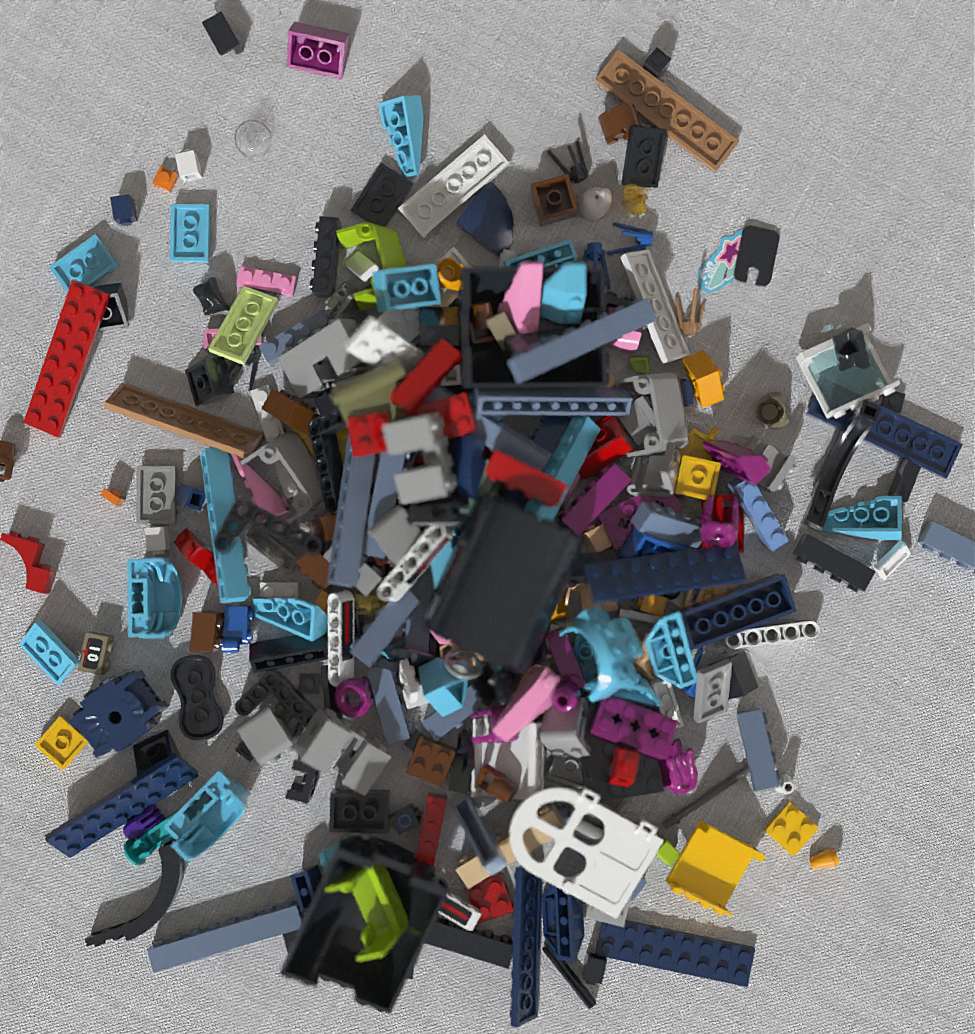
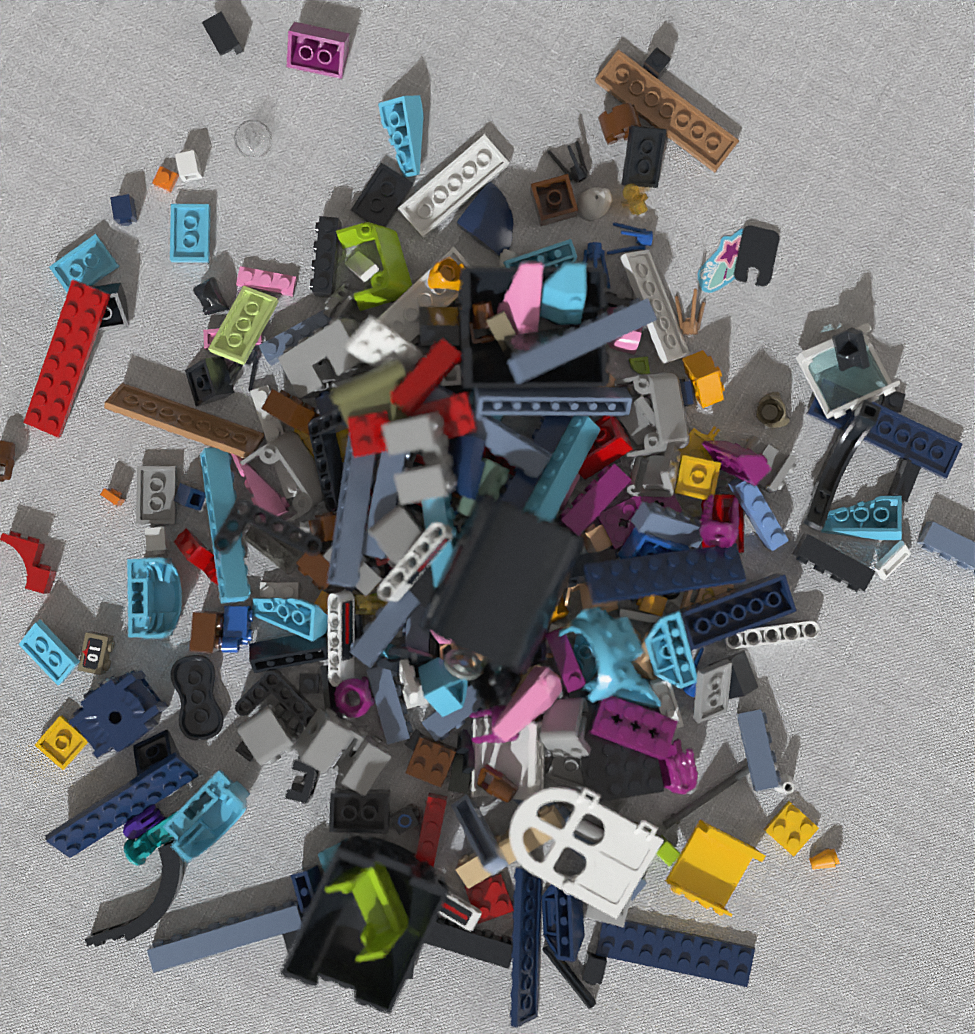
(406, 287): medium azure brick -> none
(438, 511): black piece -> none
(525, 478): red brick -> none
(566, 697): magenta head -> none
(623, 766): red torso -> none

